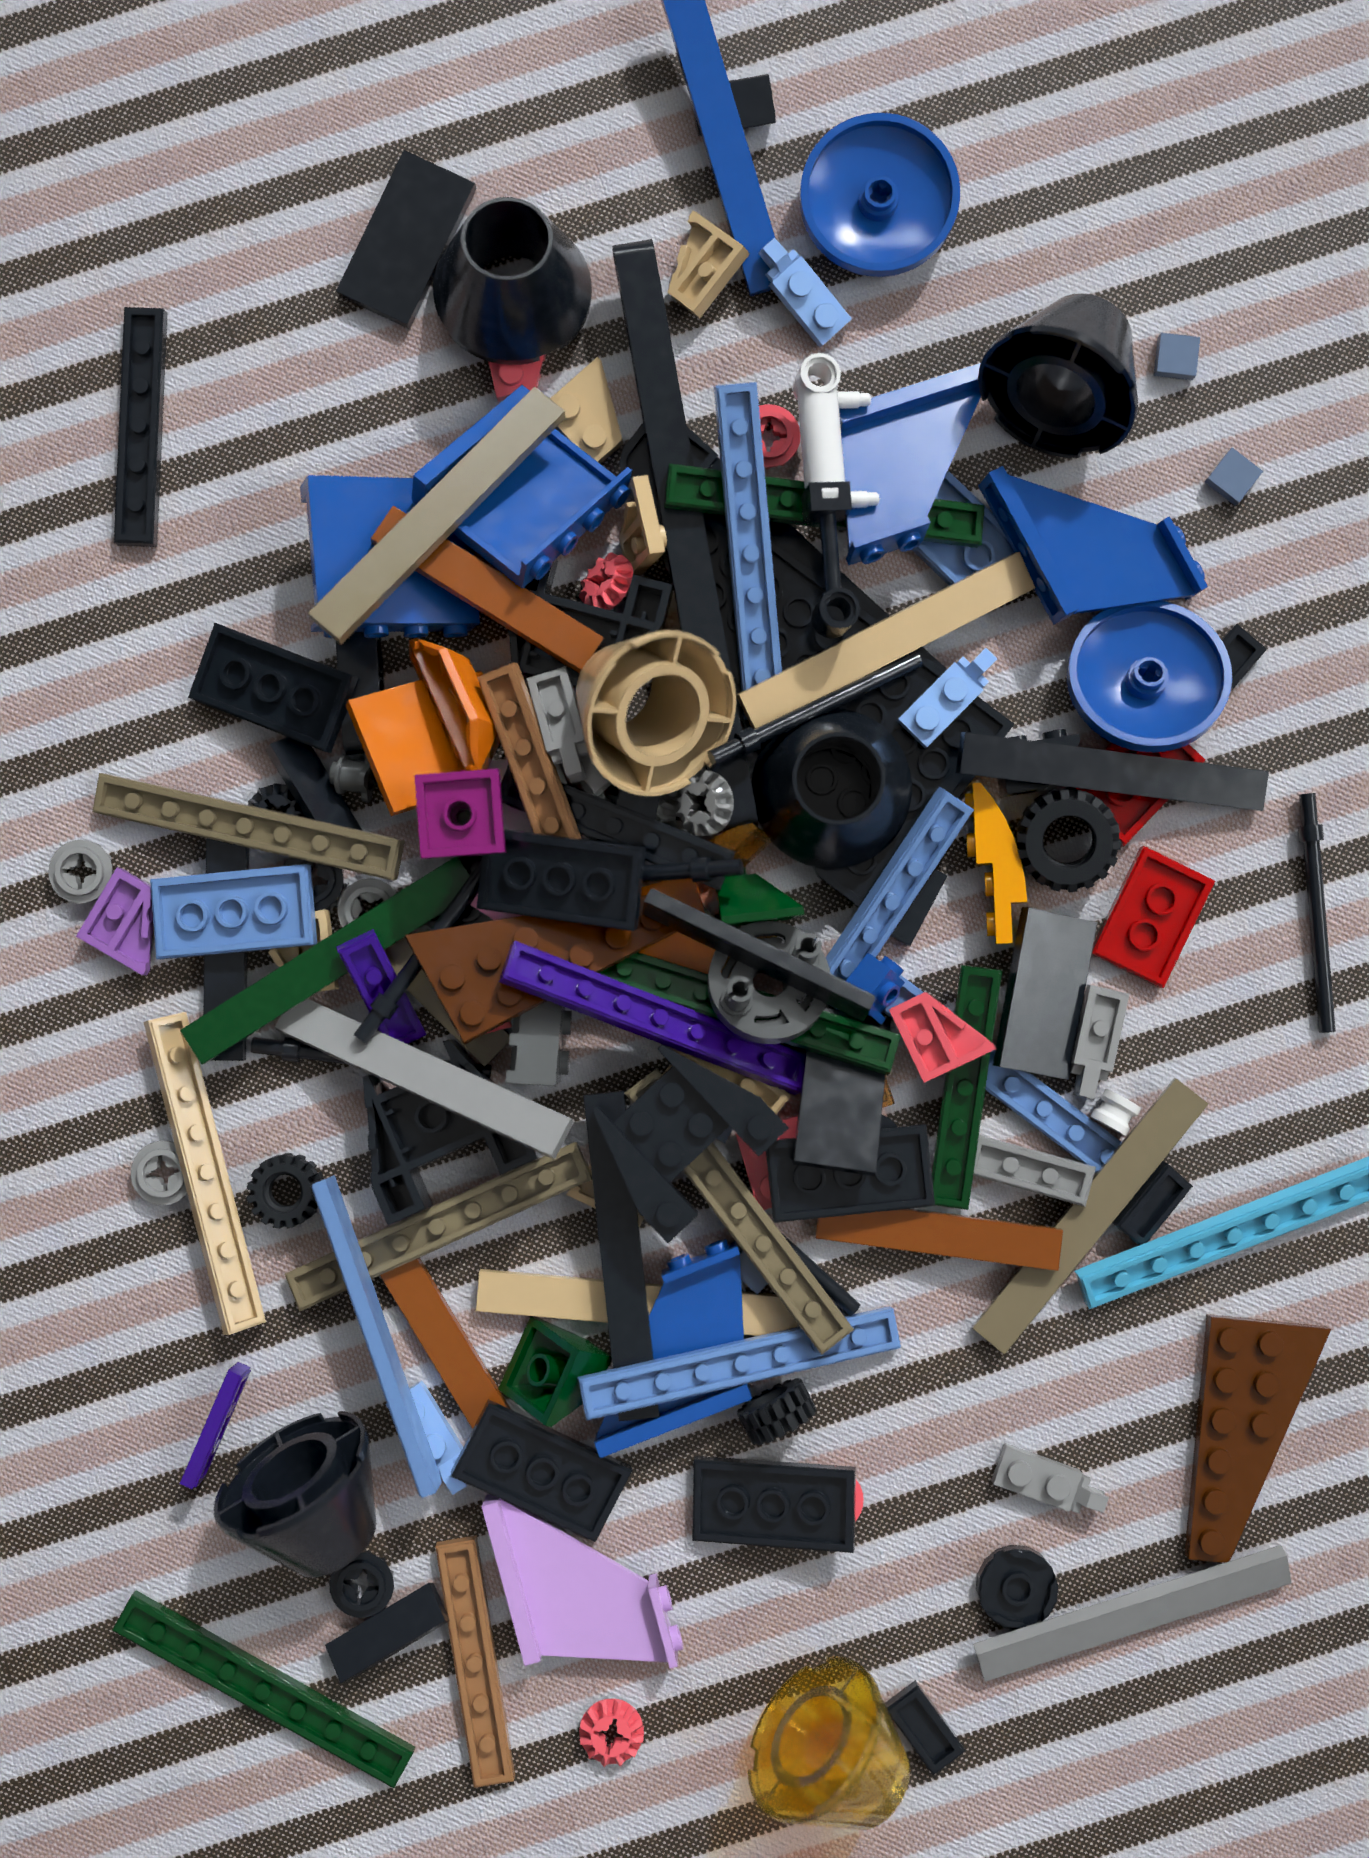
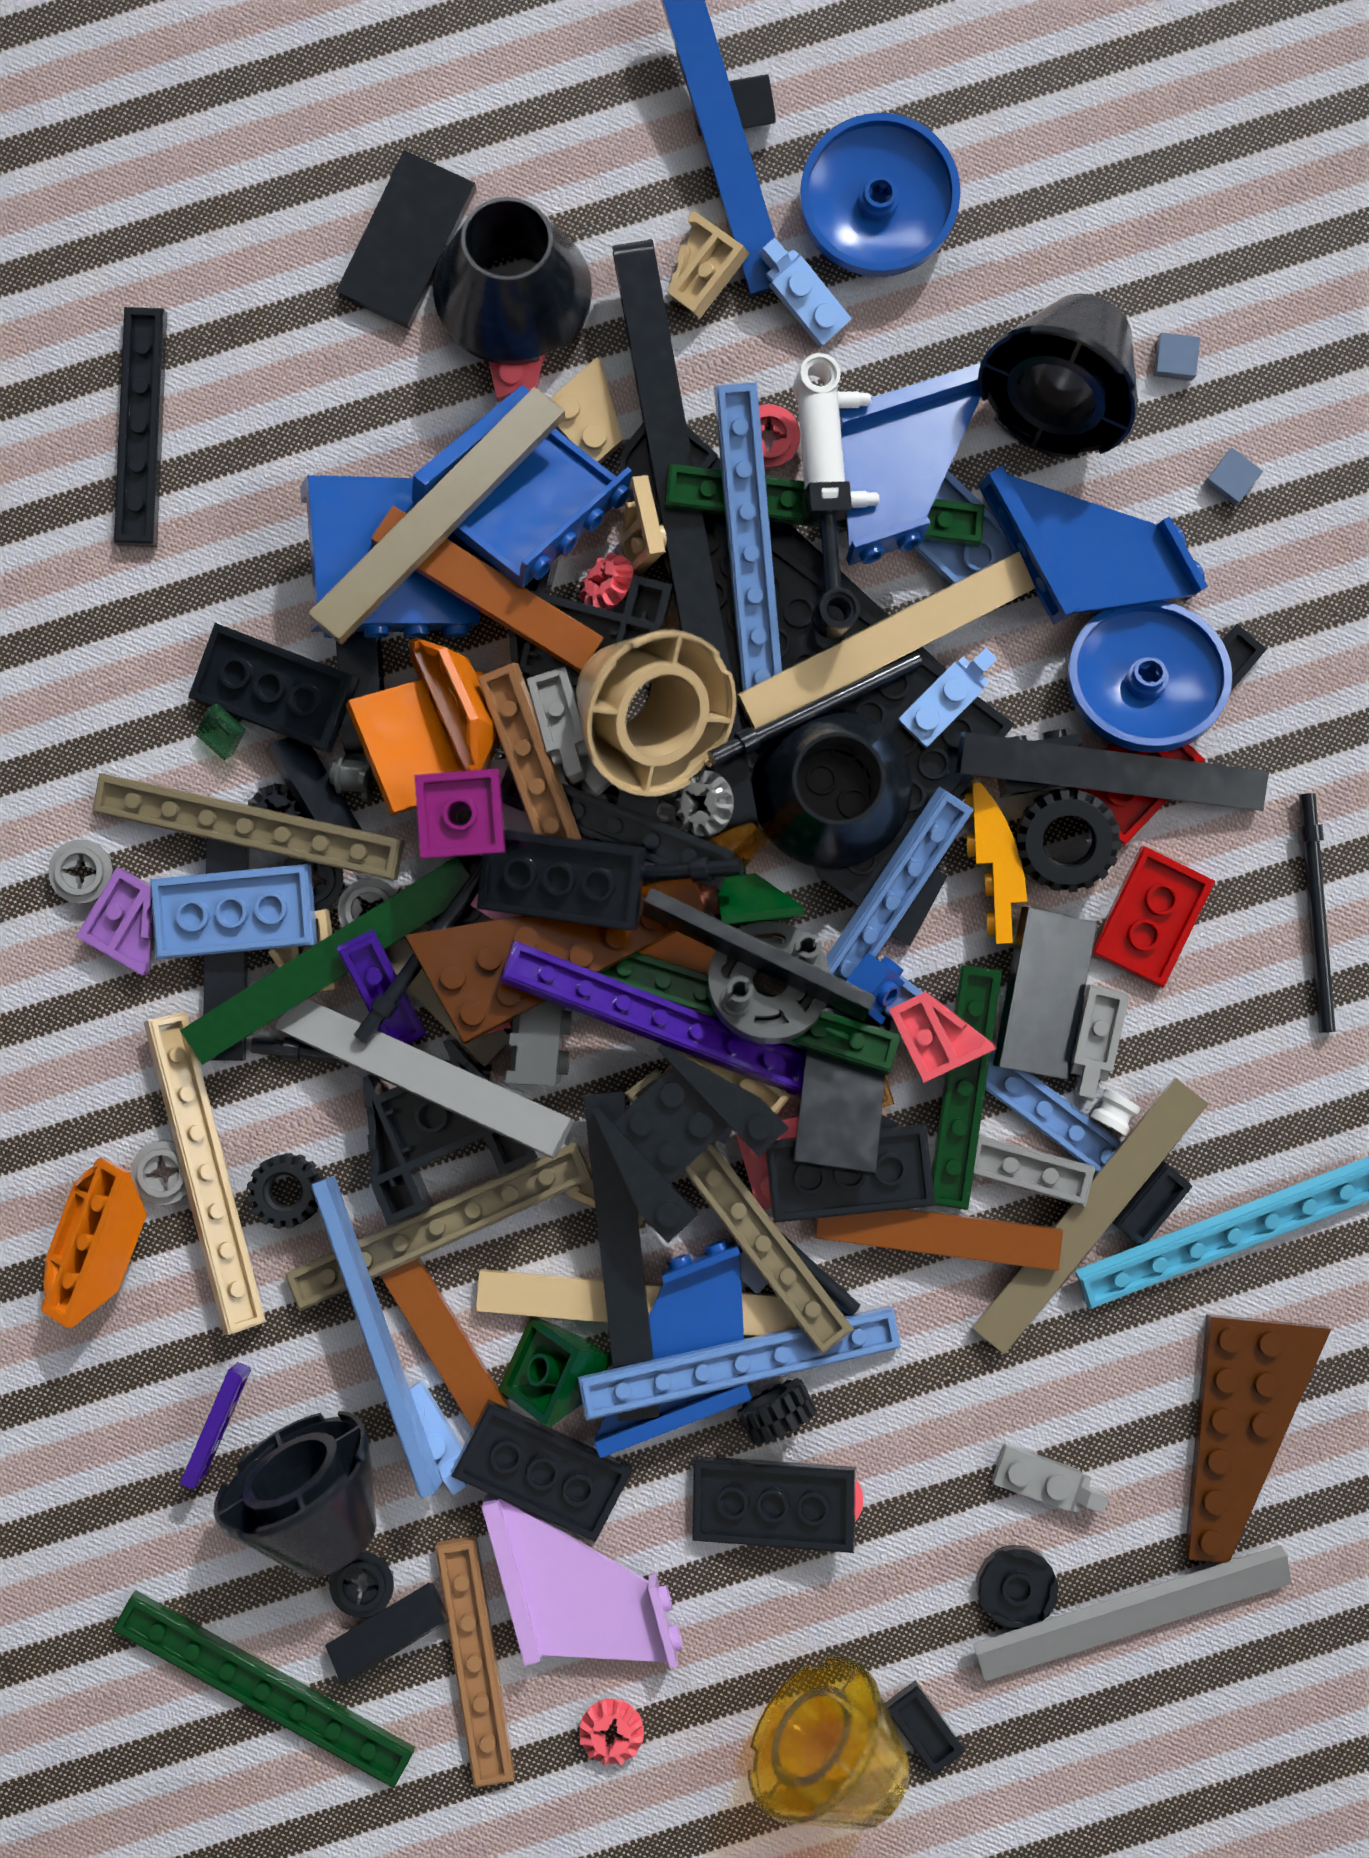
(92, 1243): none -> orange wedge
(220, 731): none -> clear green tile

